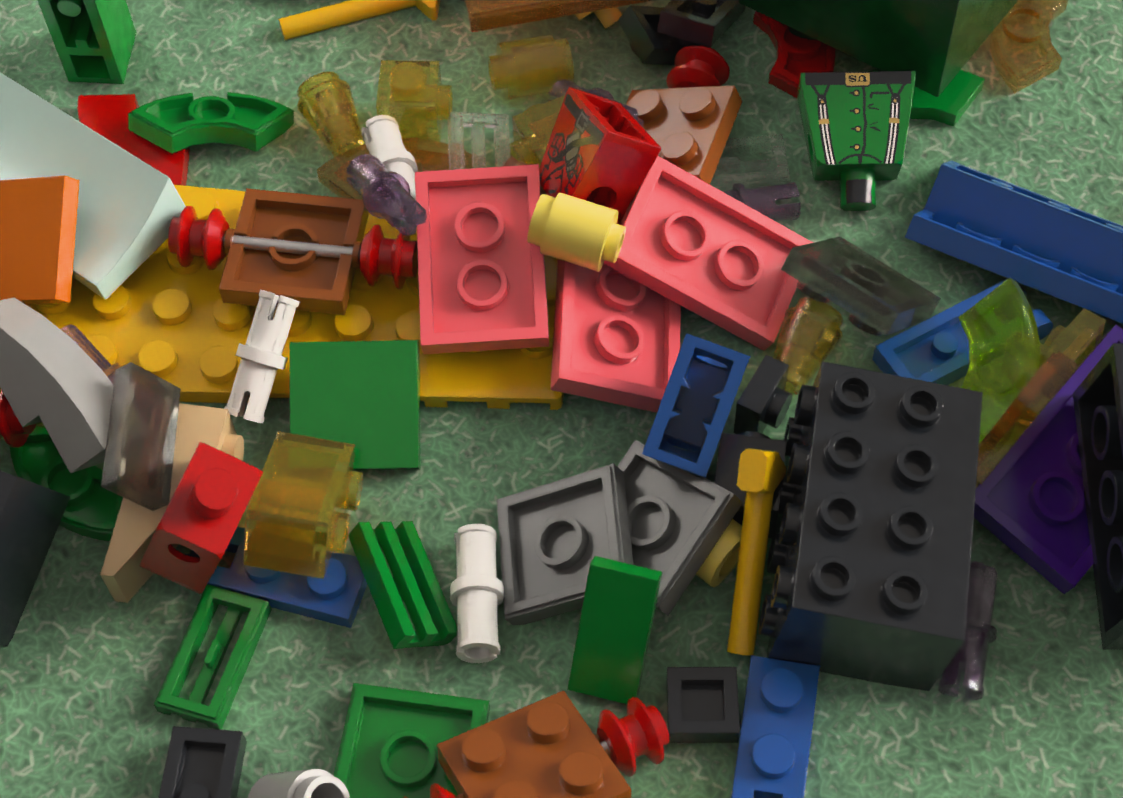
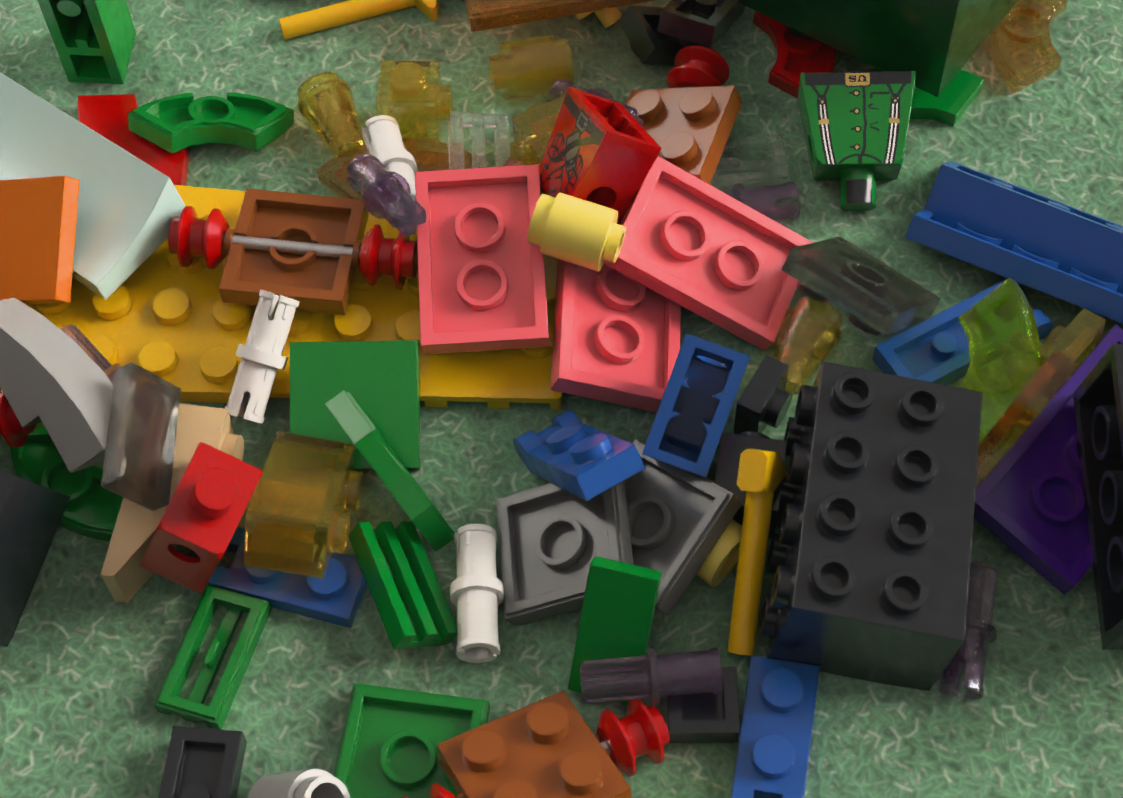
(390, 470): none -> green tile
(578, 456): none -> blue plate
(651, 676): none -> axle

